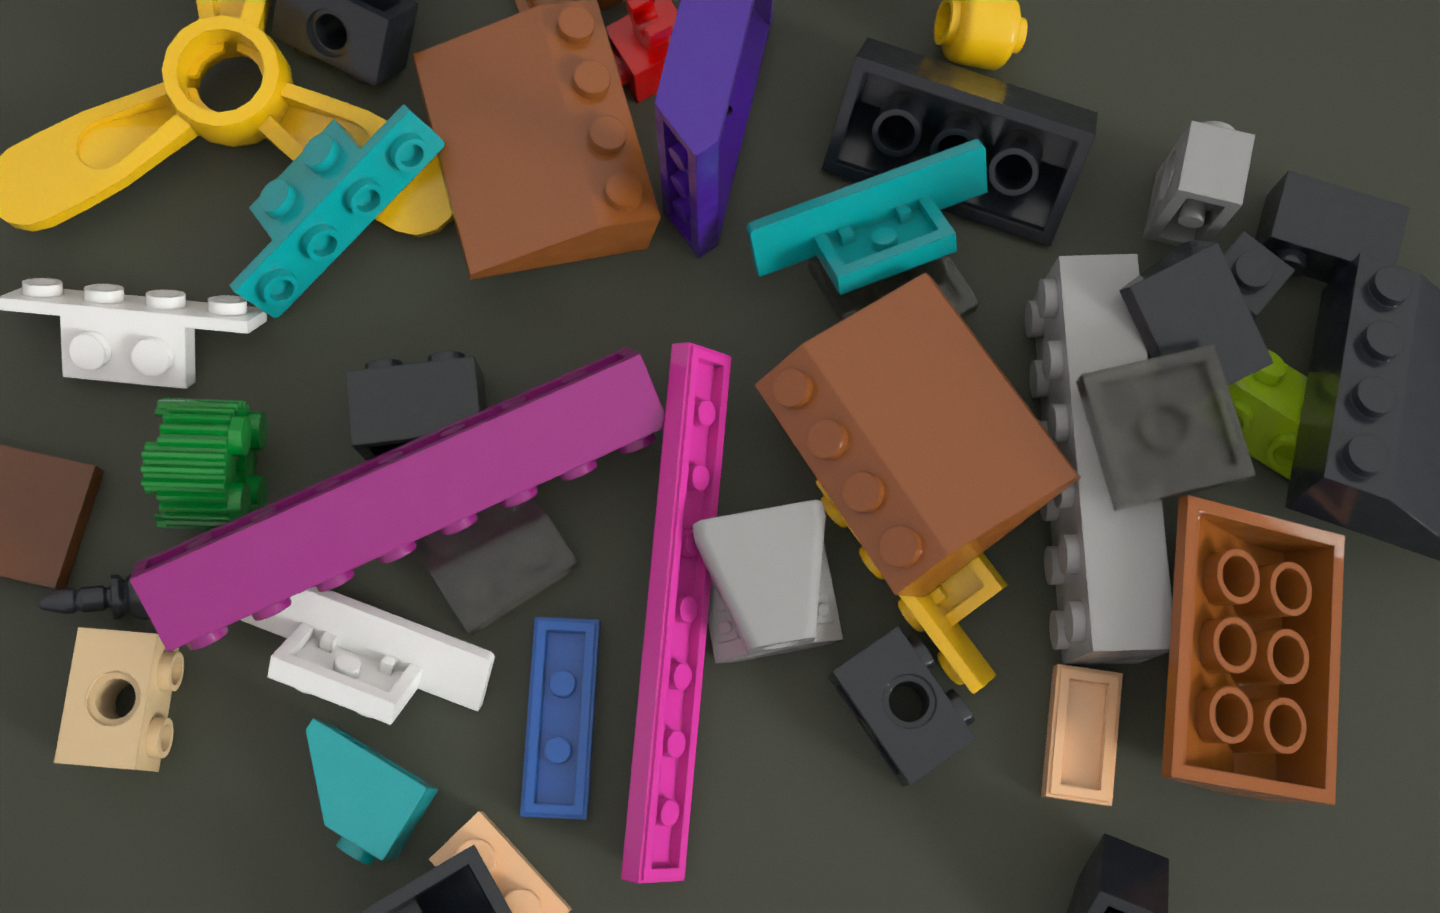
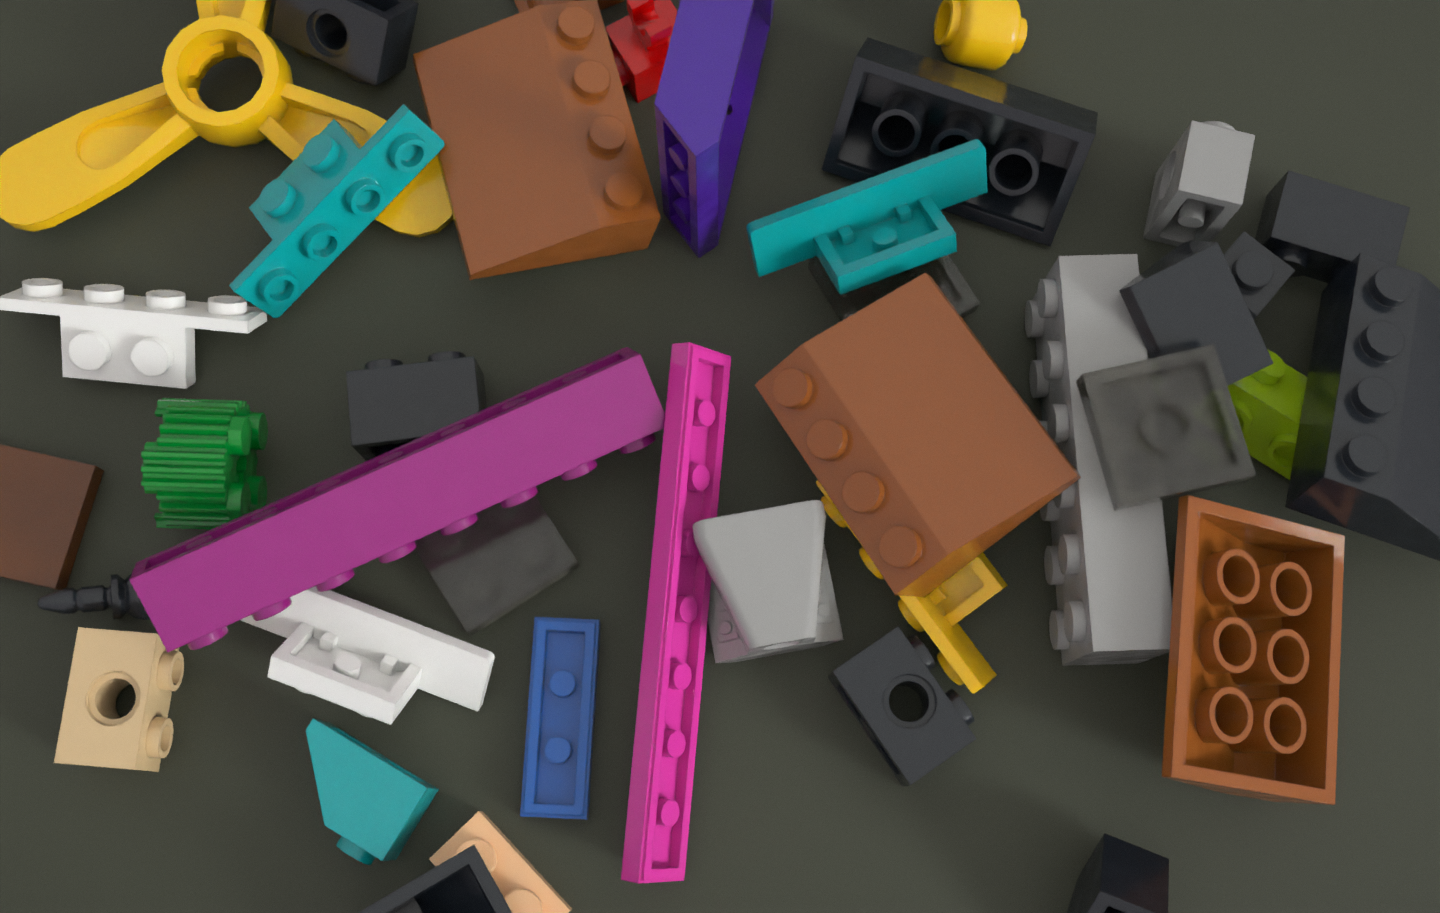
(1082, 735): light nougat tile -> none

